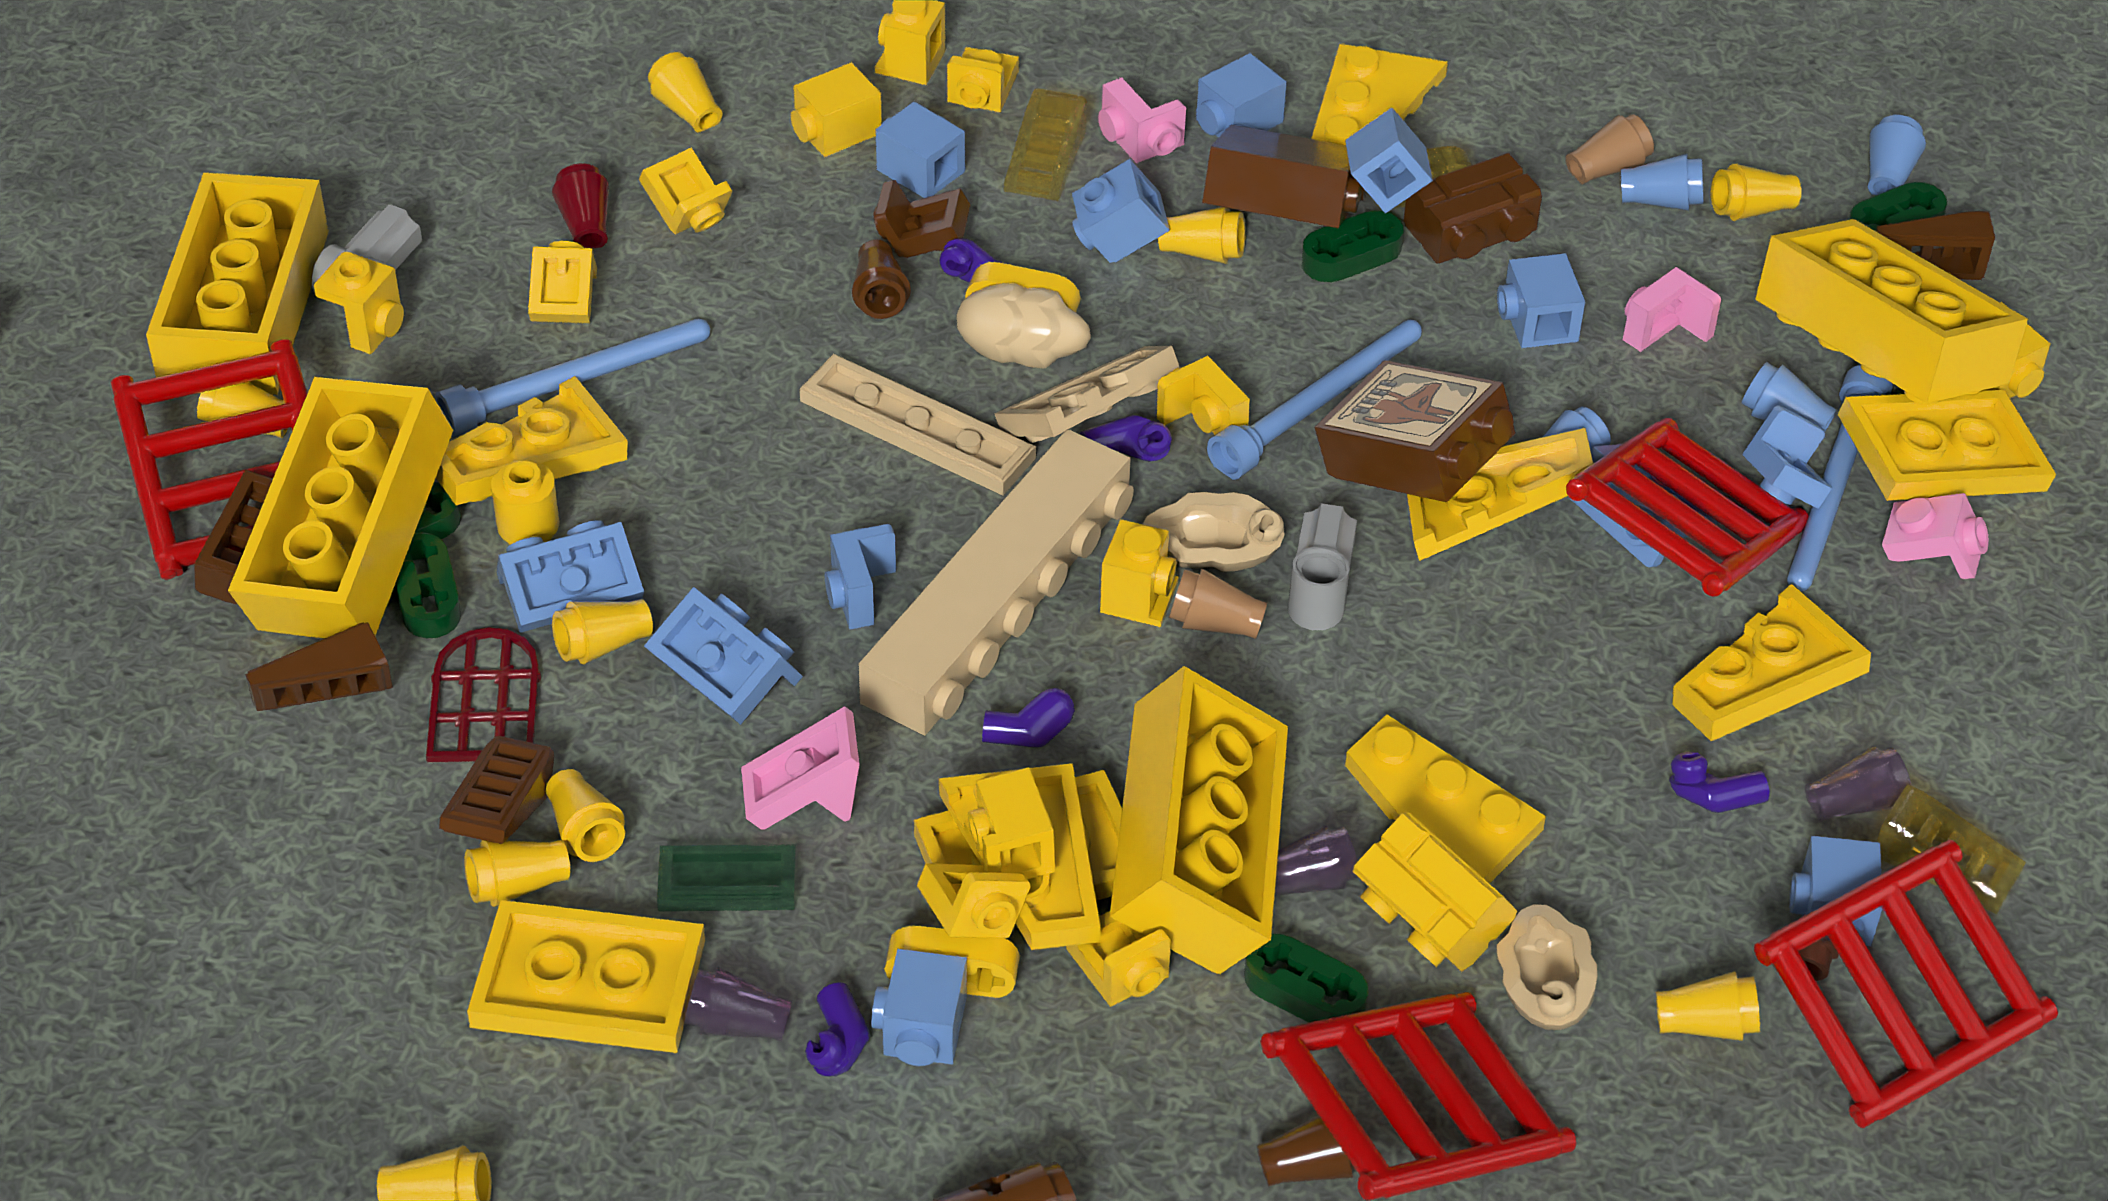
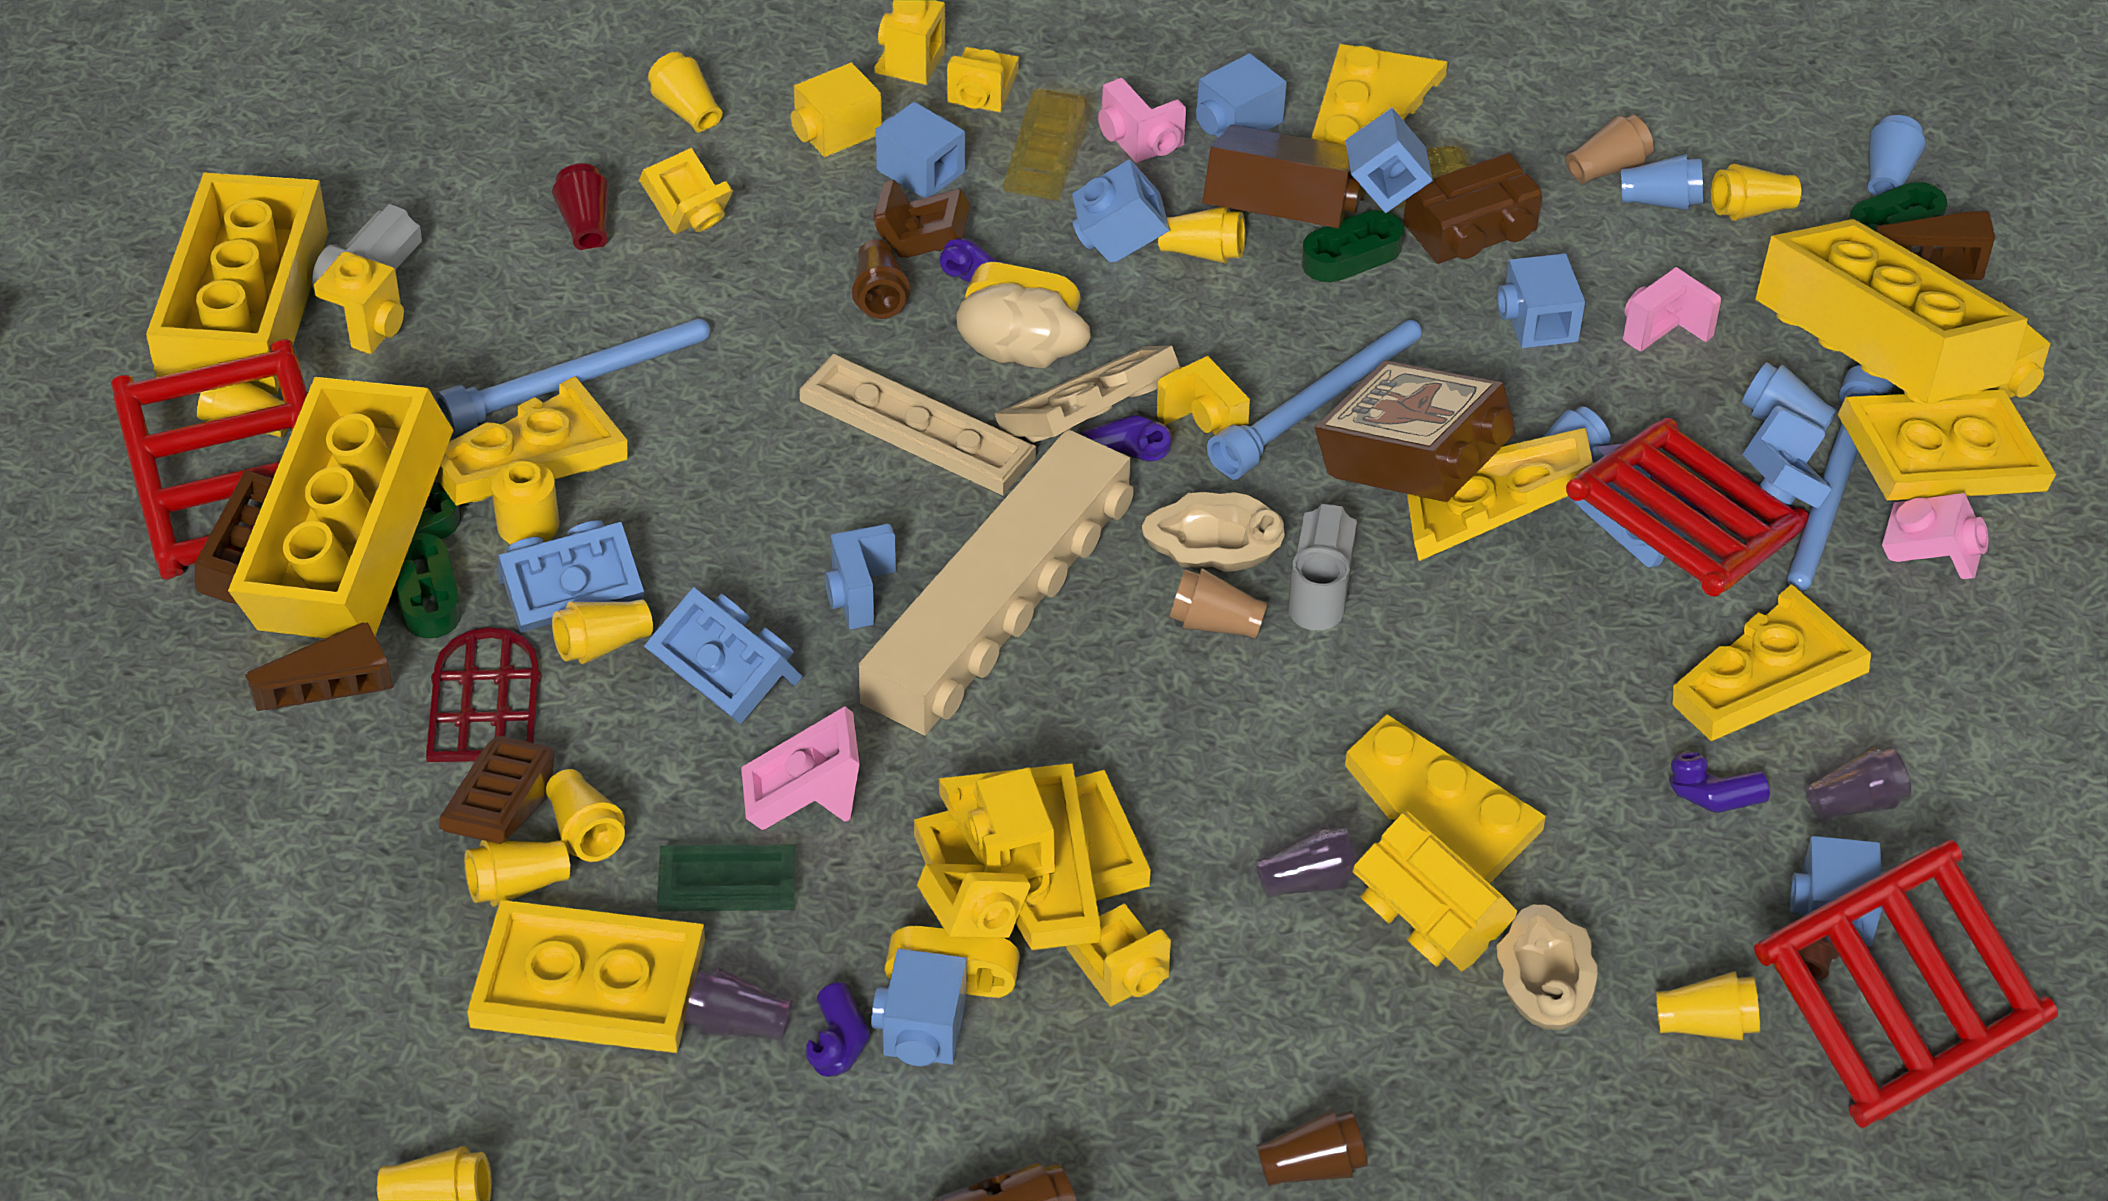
(561, 283): yellow bracket -> none
(1034, 724): dark purple arm -> none
(1138, 574): yellow brick -> none
(1201, 821): yellow brick -> none
(1306, 980): dark green beam -> none
(1431, 1163): red bar -> none
(1939, 823): clear yellow slope -> none

